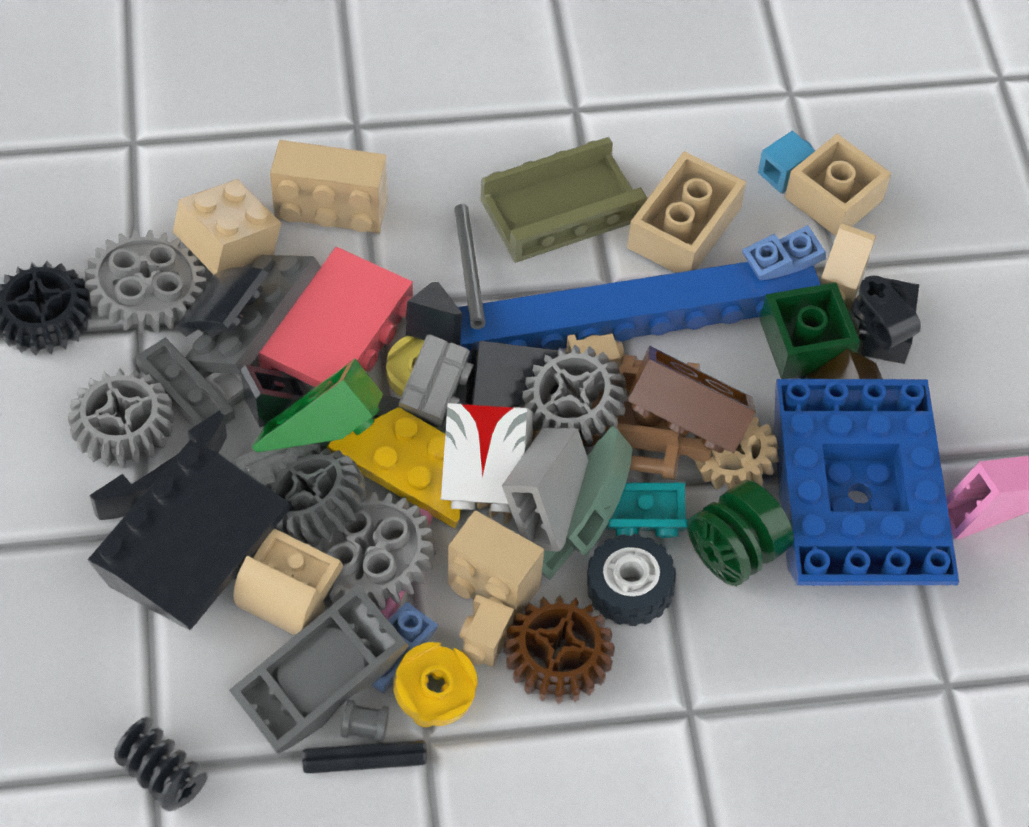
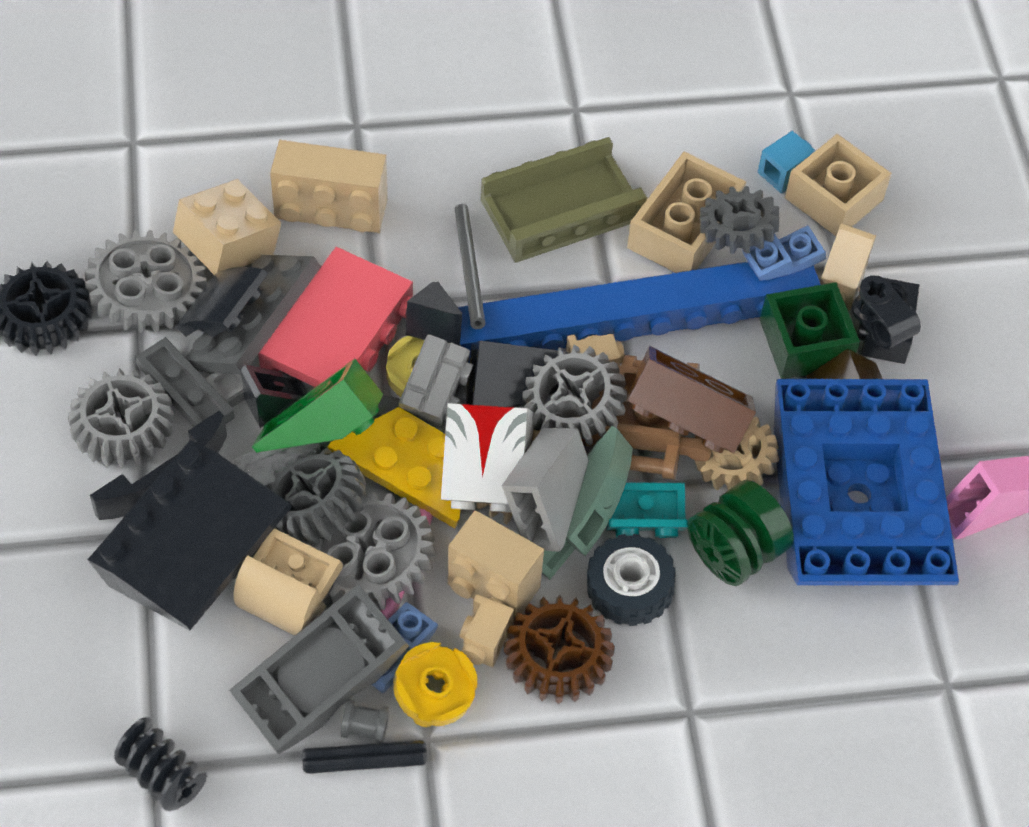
(739, 219): none -> dark grey gear

